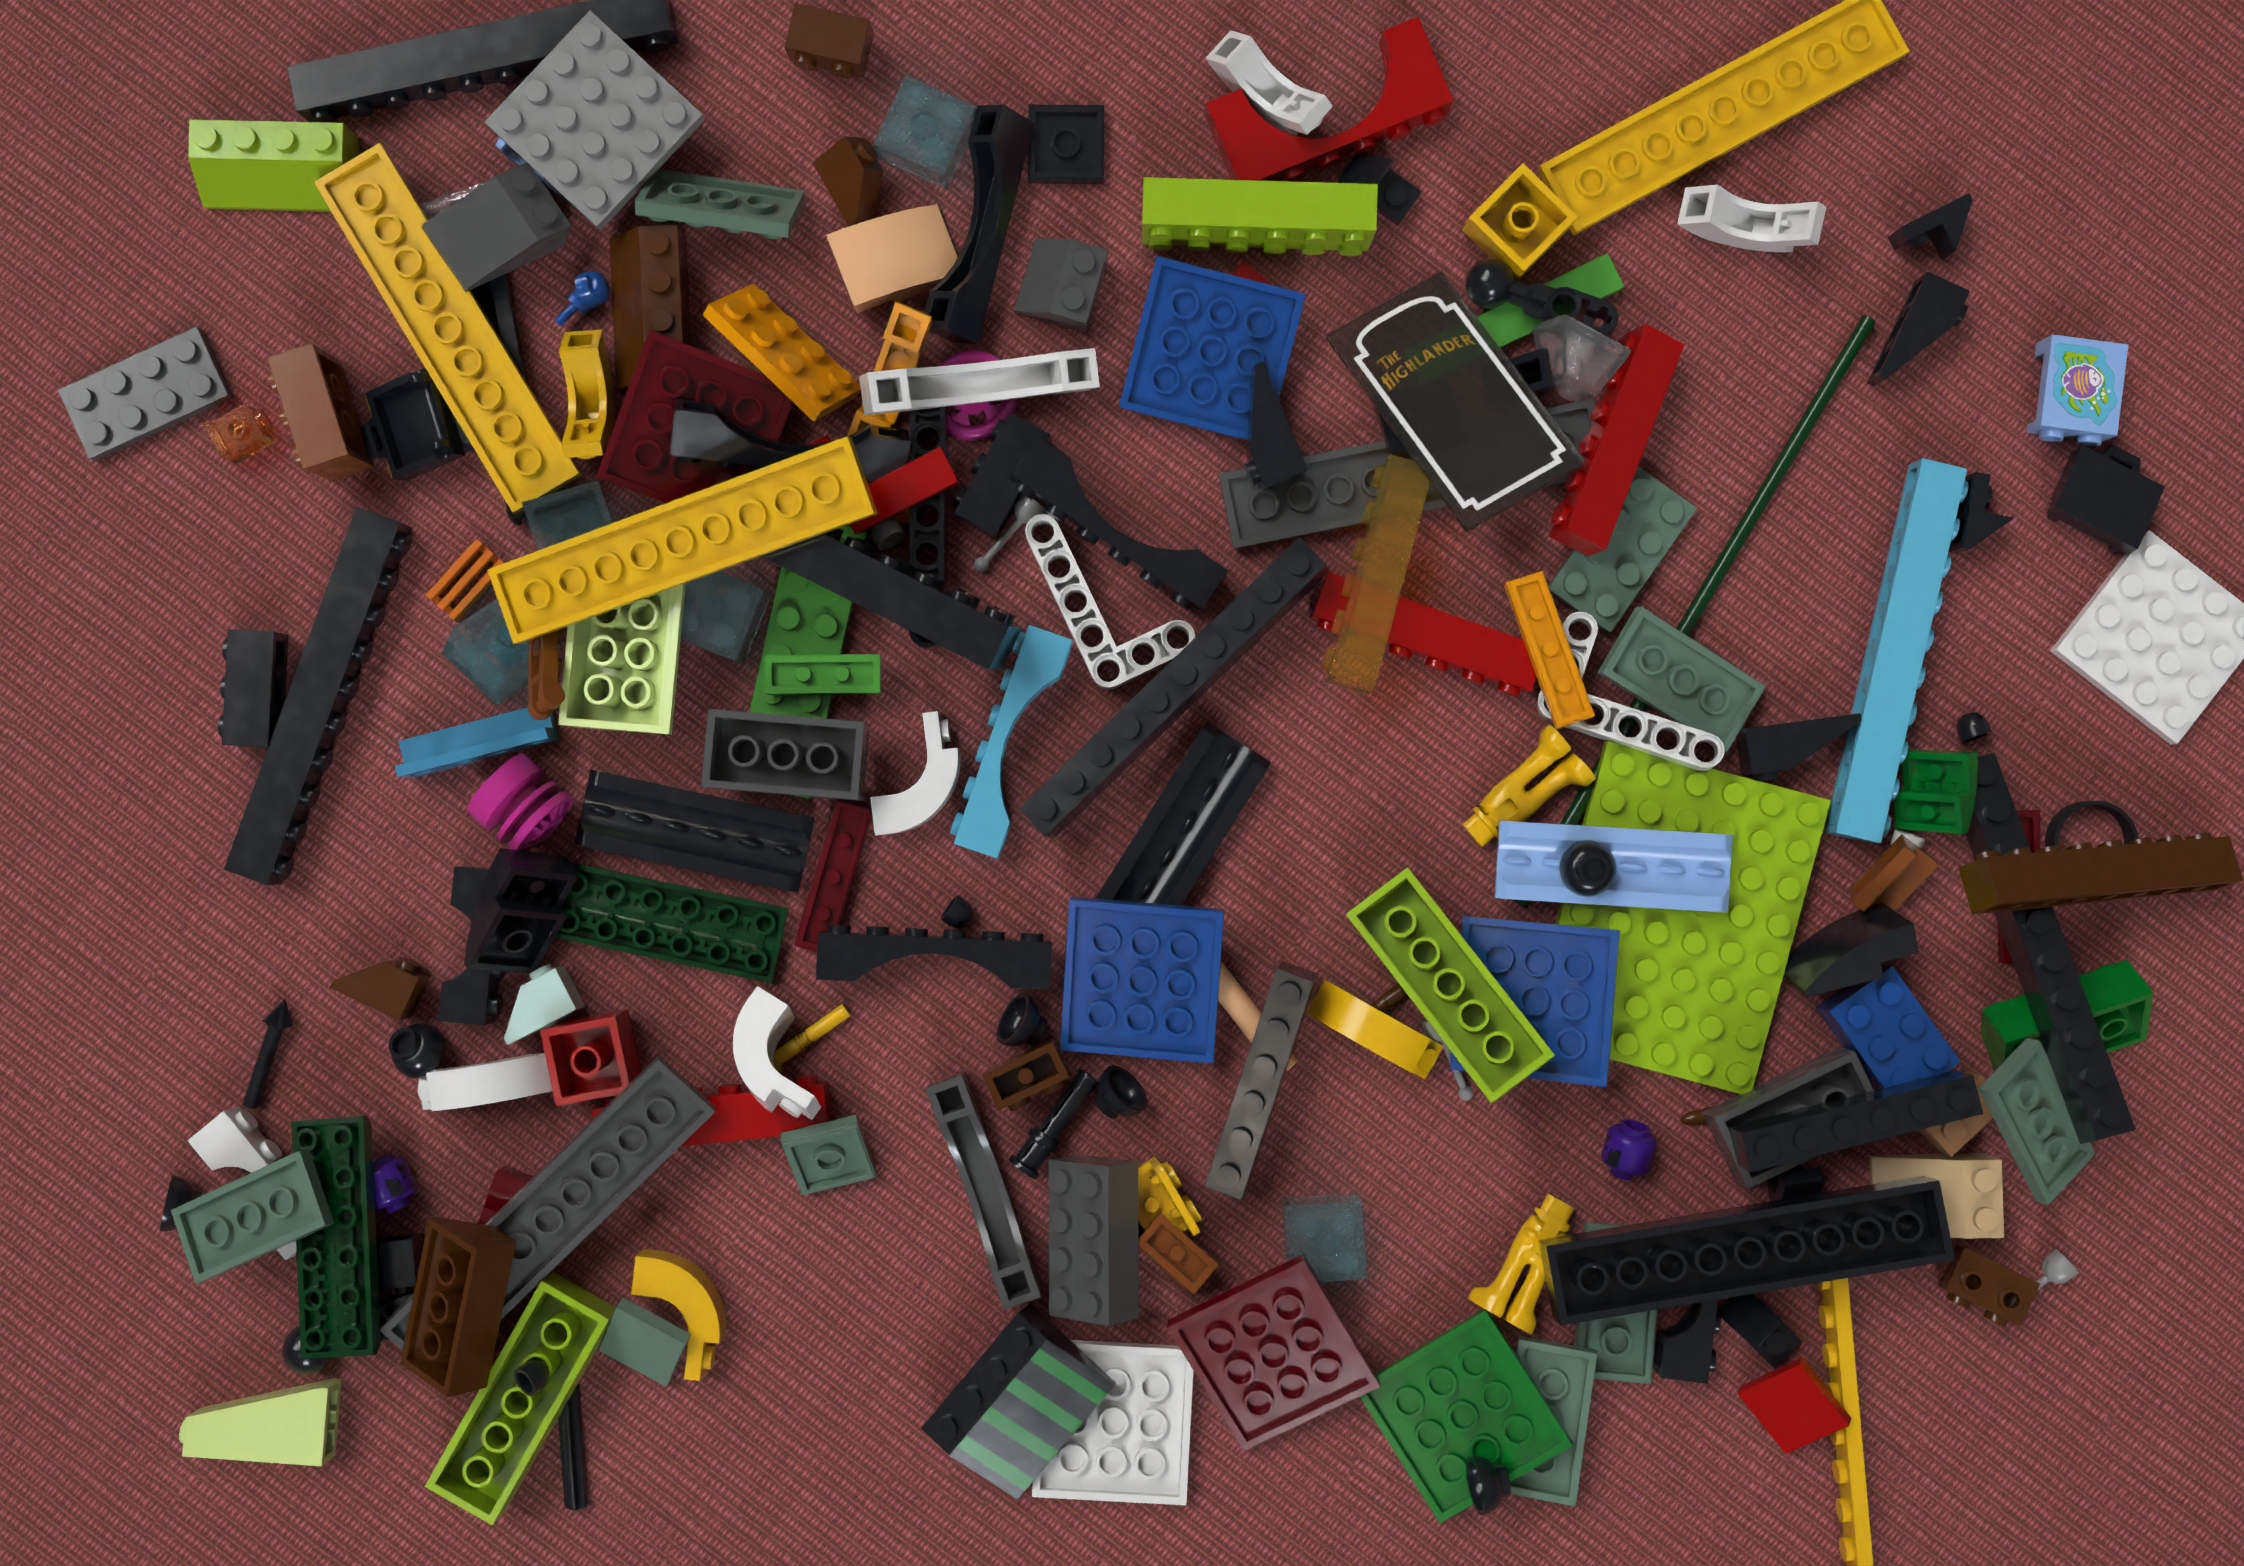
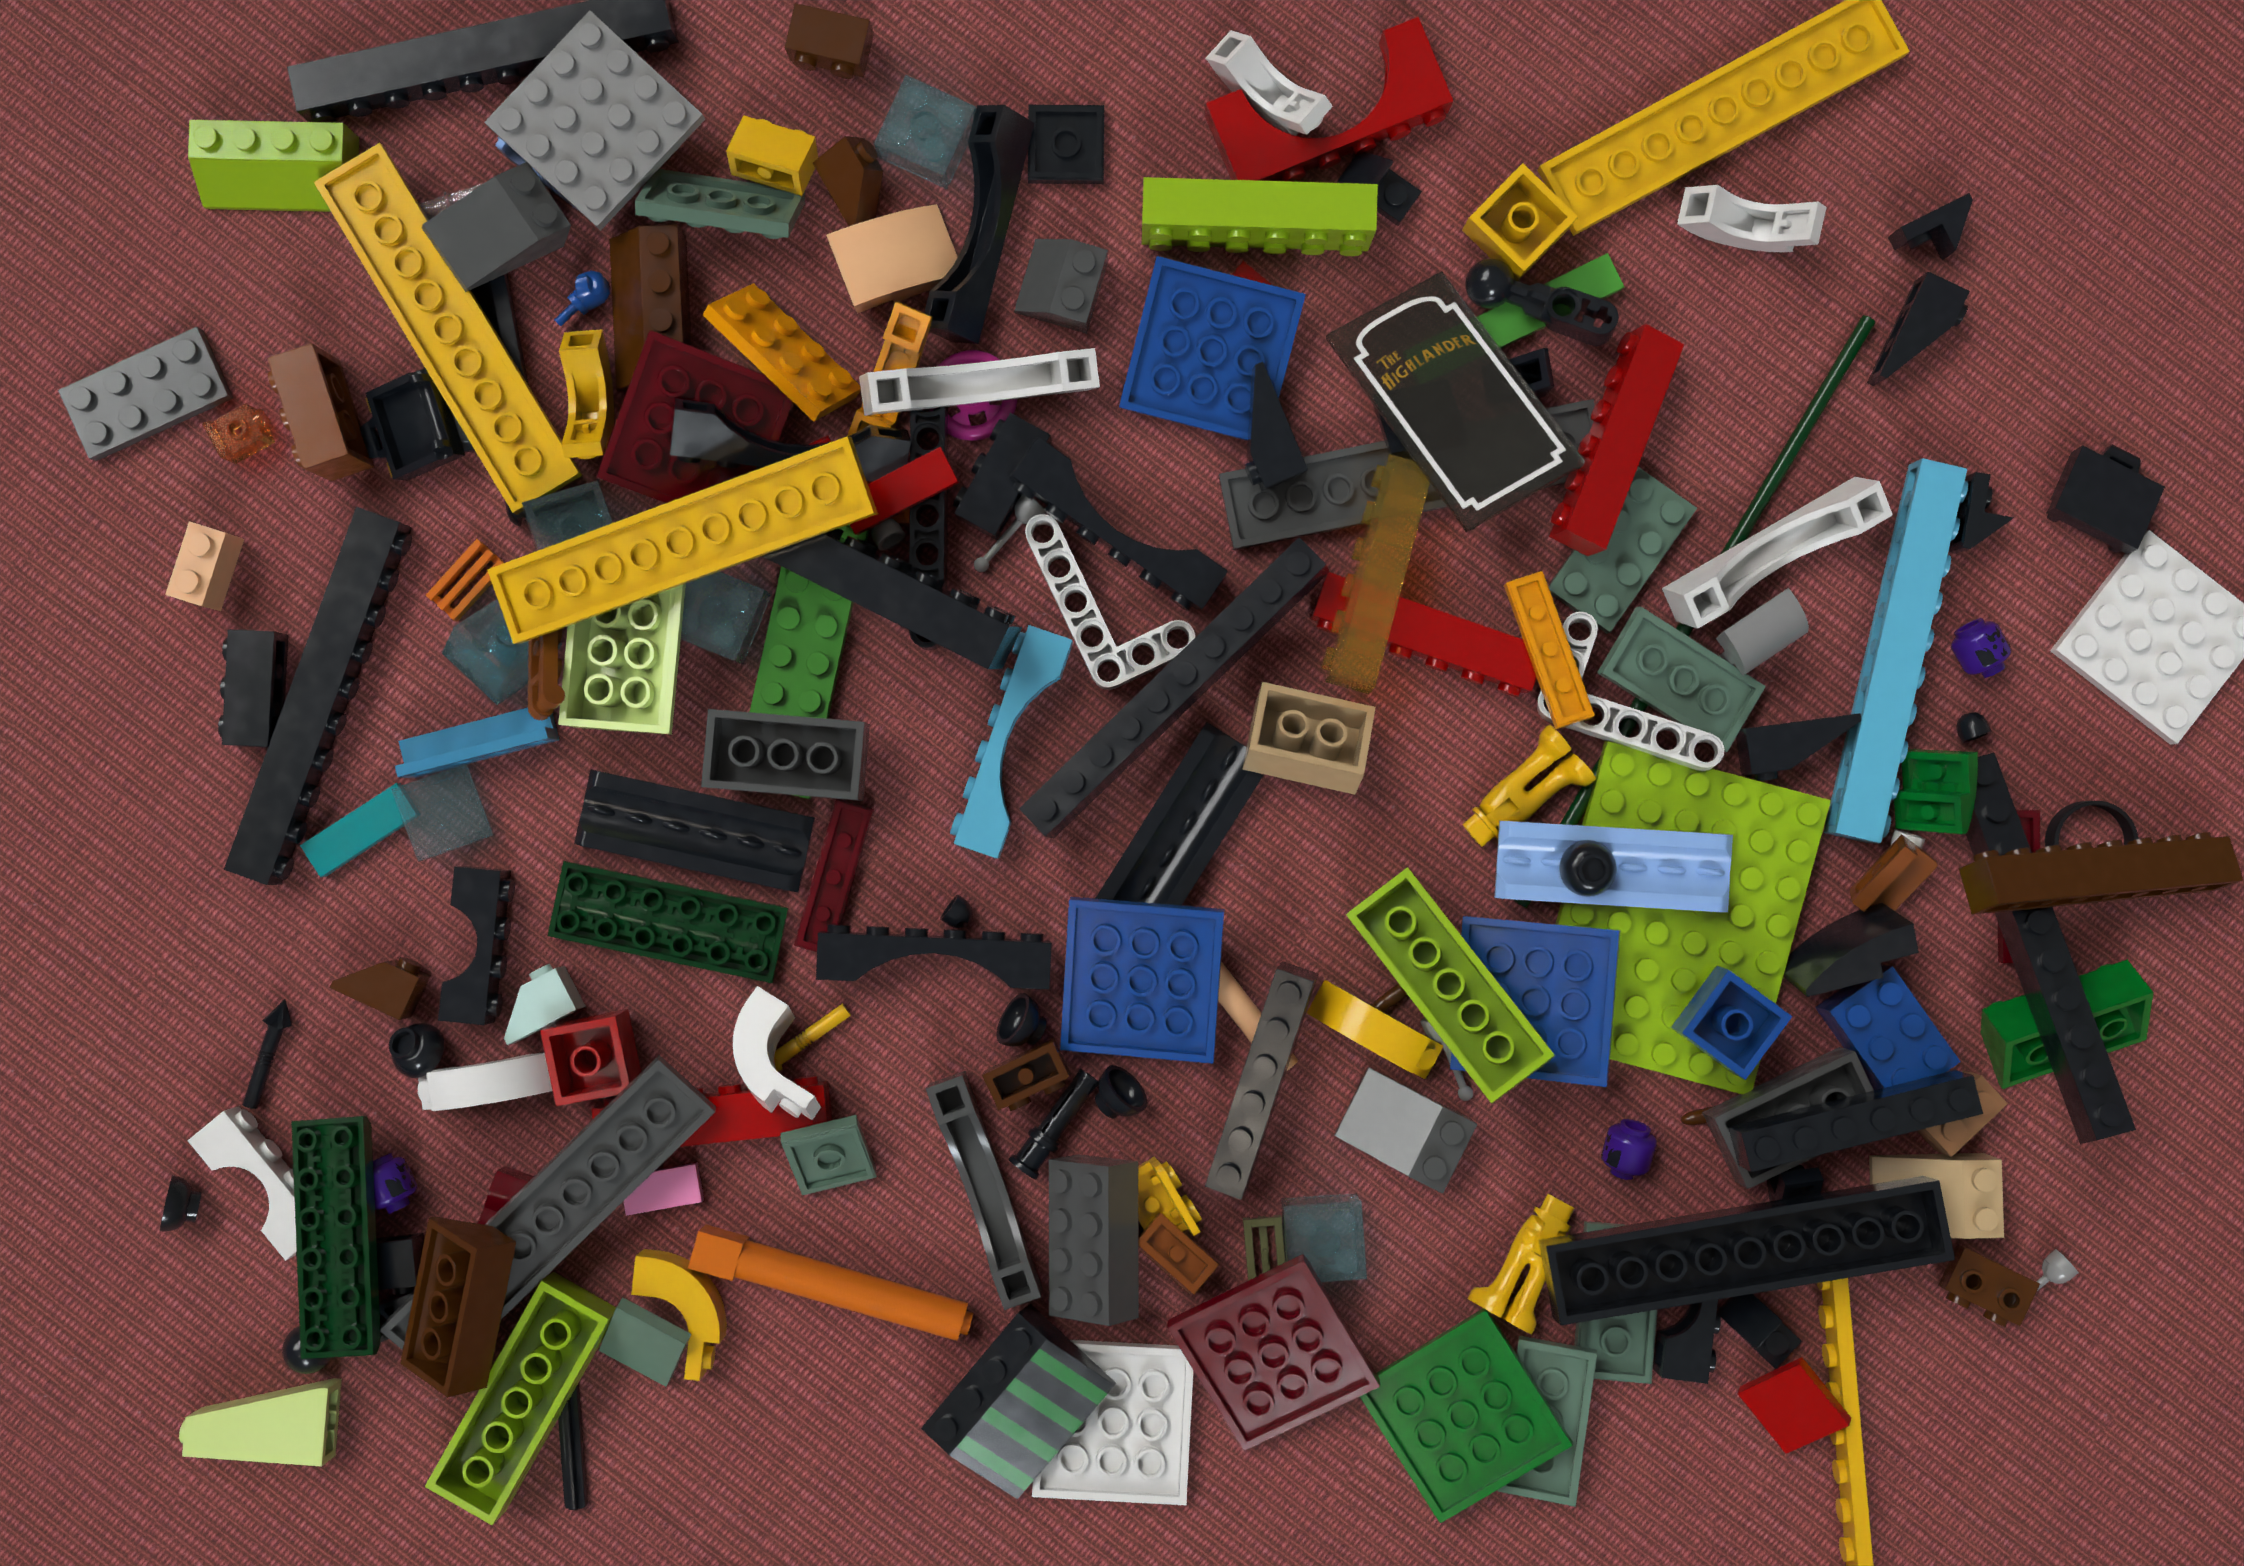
(204, 566): none -> light nougat brick
(252, 1216): sand green plate -> none
(354, 833): none -> teal tile
(442, 812): none -> clear light blue tile
(513, 798): dark pink wheel -> none
(519, 911): black slope -> none
(532, 1377): black hinge -> none
(666, 1189): none -> bright pink tile
(734, 1256): none -> orange brick
(772, 155): none -> yellow brick
(823, 674): bright green plate -> none
(931, 792): white arch -> none
(1262, 1222): none -> olive tile
(1309, 738): none -> tan brick
(1406, 1130): none -> slope
(1486, 1483): black piece -> none
(1579, 356): clear slope -> none
(1724, 579): none -> white arch
(1731, 1022): none -> blue brick
(1764, 632): none -> light grey brick
(1981, 648): none -> dark purple head
(2035, 1121): sand green plate -> none
(2079, 389): panel -> none

